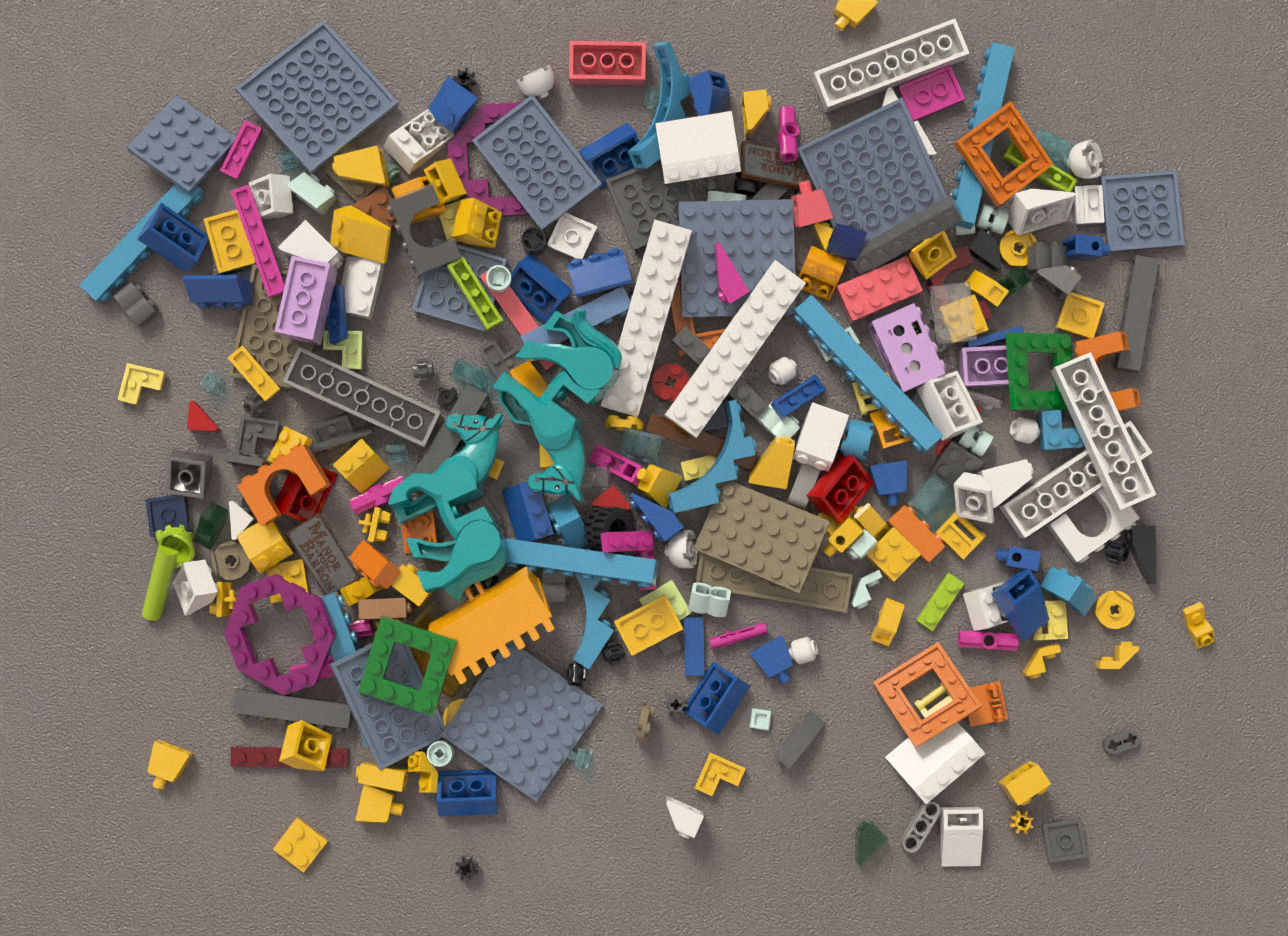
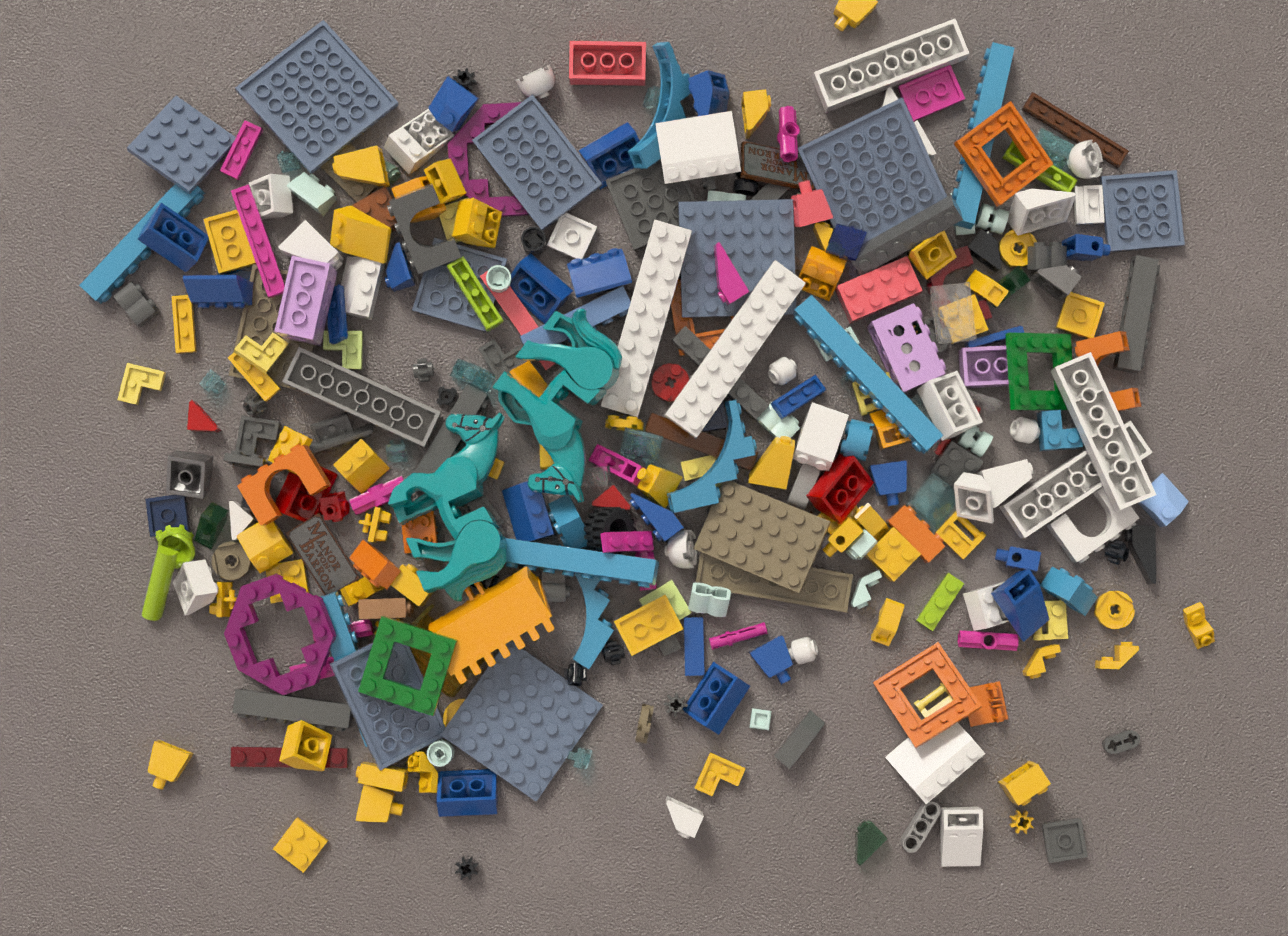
(183, 324): none -> yellow plate
(261, 356): none -> light yellow plate
(334, 506): none -> red brick
(398, 270): none -> blue slope
(1073, 128): none -> reddish brown tile
(1166, 503): none -> light blue slope

